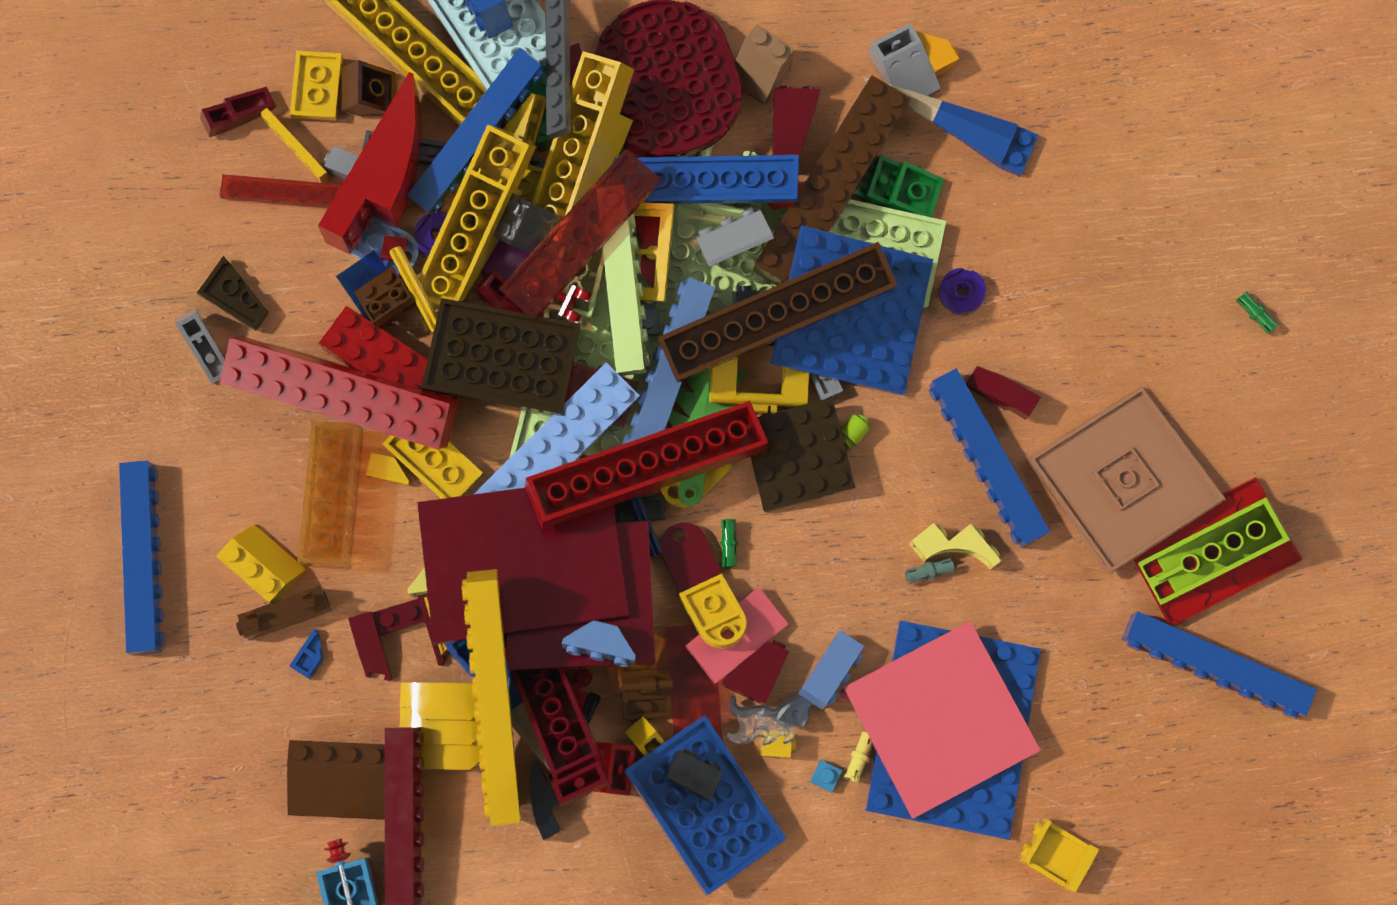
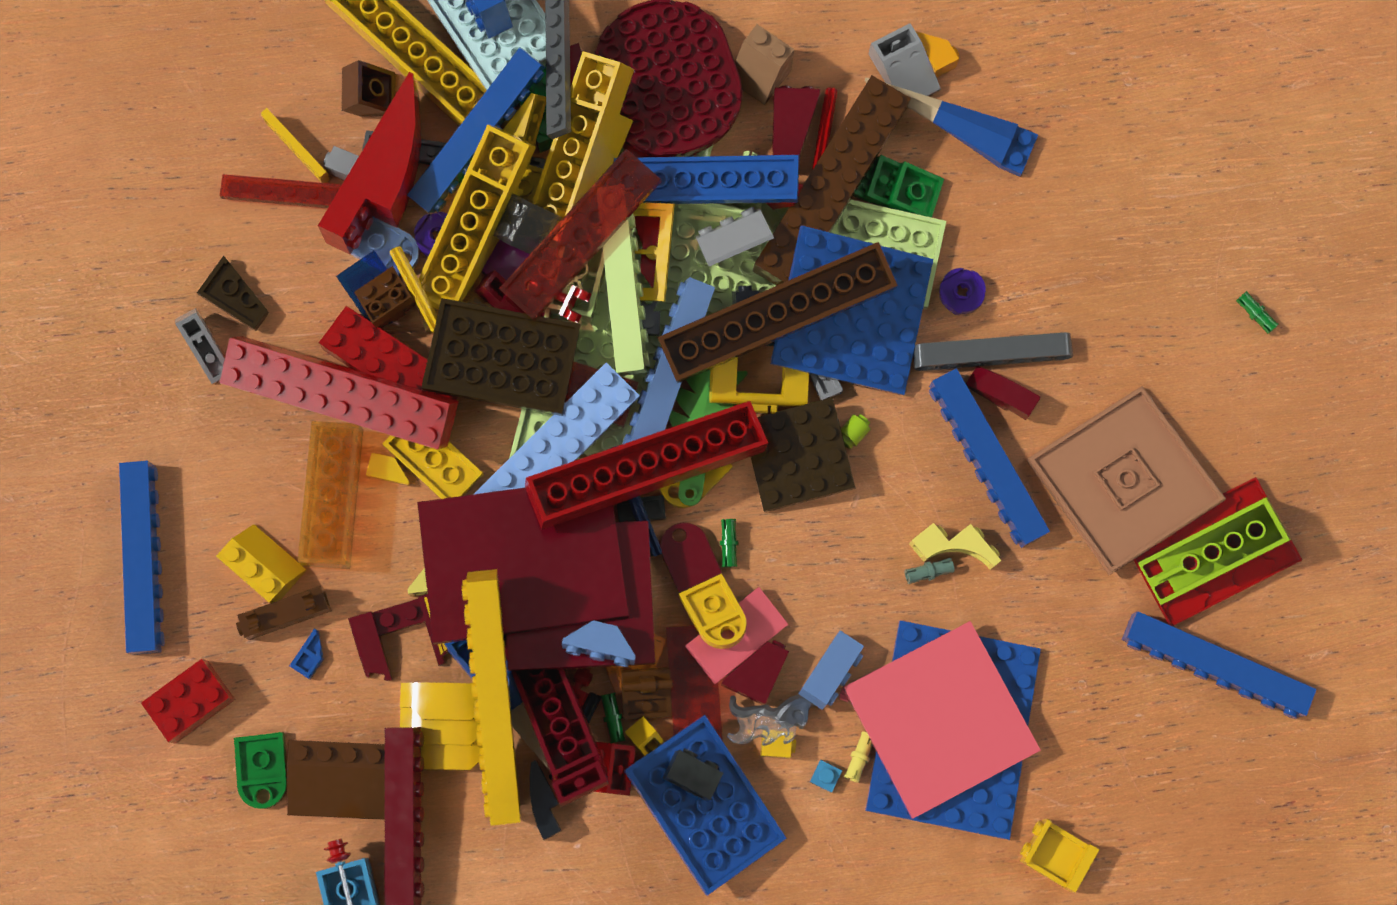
(188, 701): none -> red brick
(236, 111): dark red slope -> none
(261, 766): none -> green tile
(316, 85): yellow plate -> none
(391, 242): red plate -> none
(612, 717): none -> green pin
(825, 123): none -> red axle
(992, 351): none -> dark grey beam

